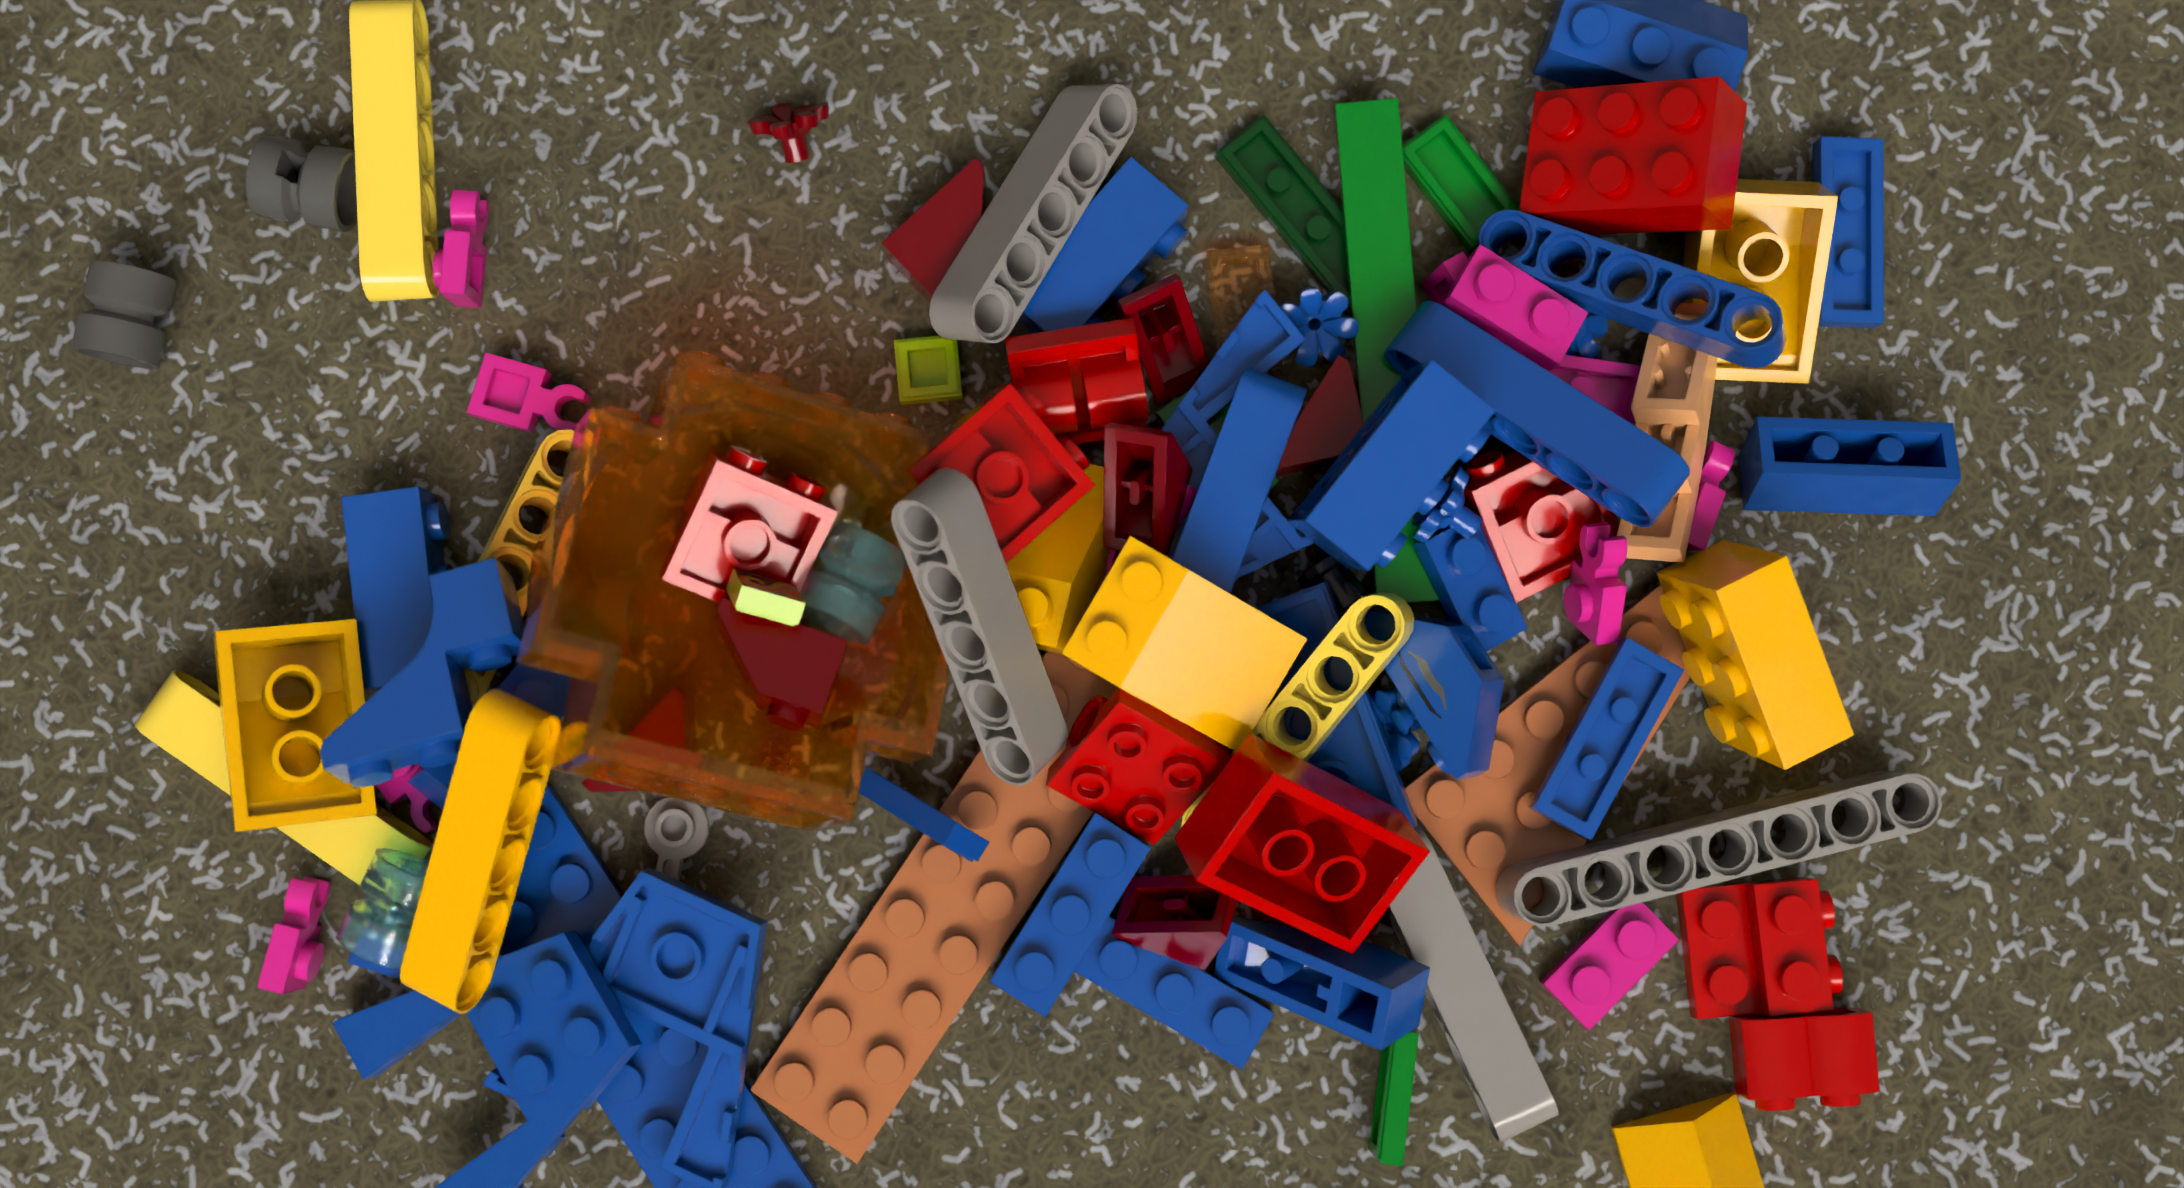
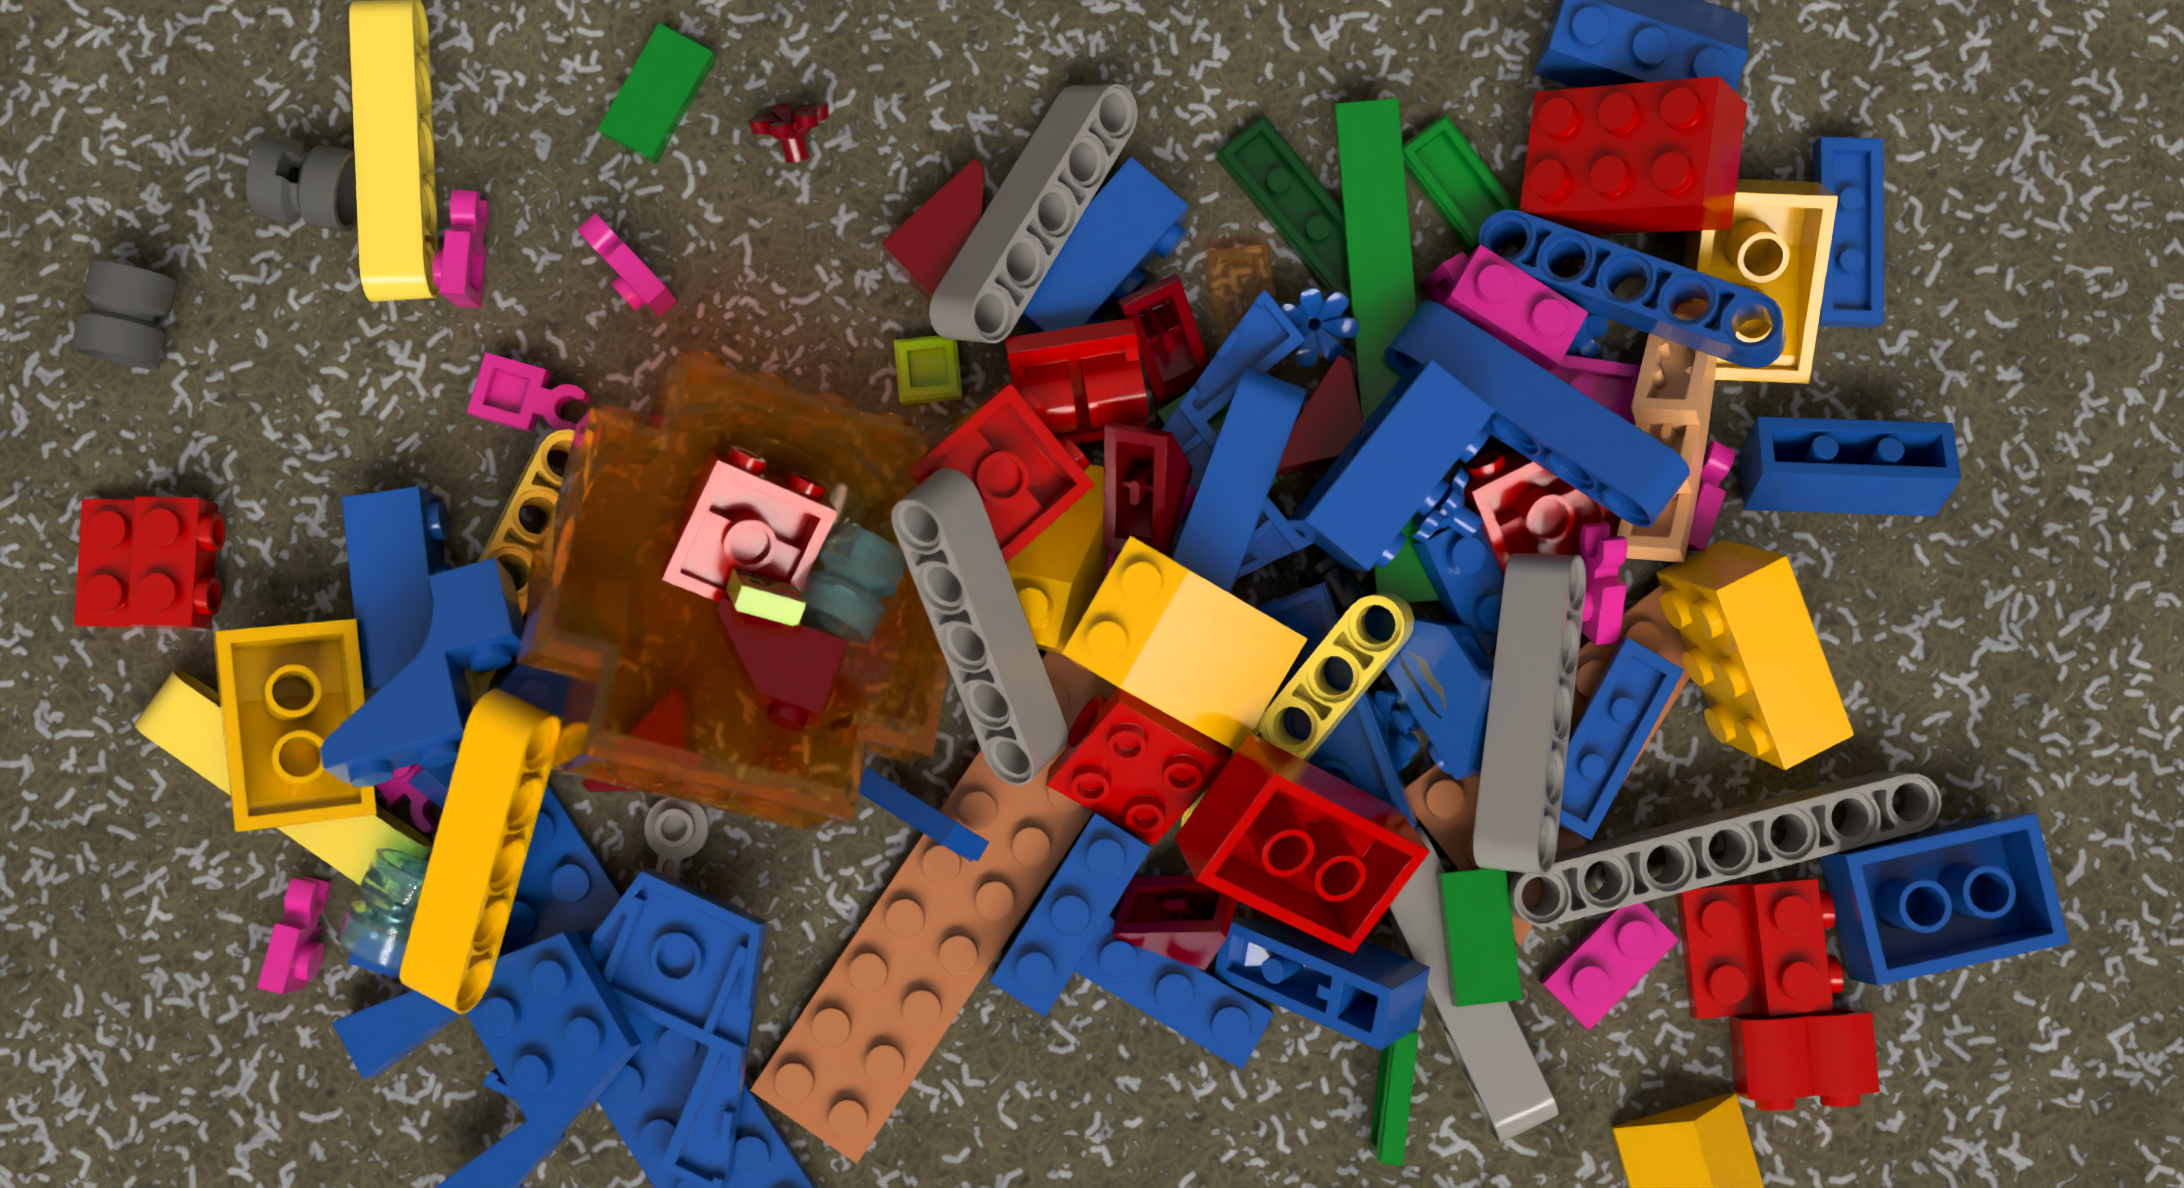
(148, 563): none -> red plate
(634, 279): none -> dark pink plate
(657, 93): none -> green tile
(1478, 937): none -> green tile
(1530, 713): none -> light grey beam
(1944, 898): none -> blue brick

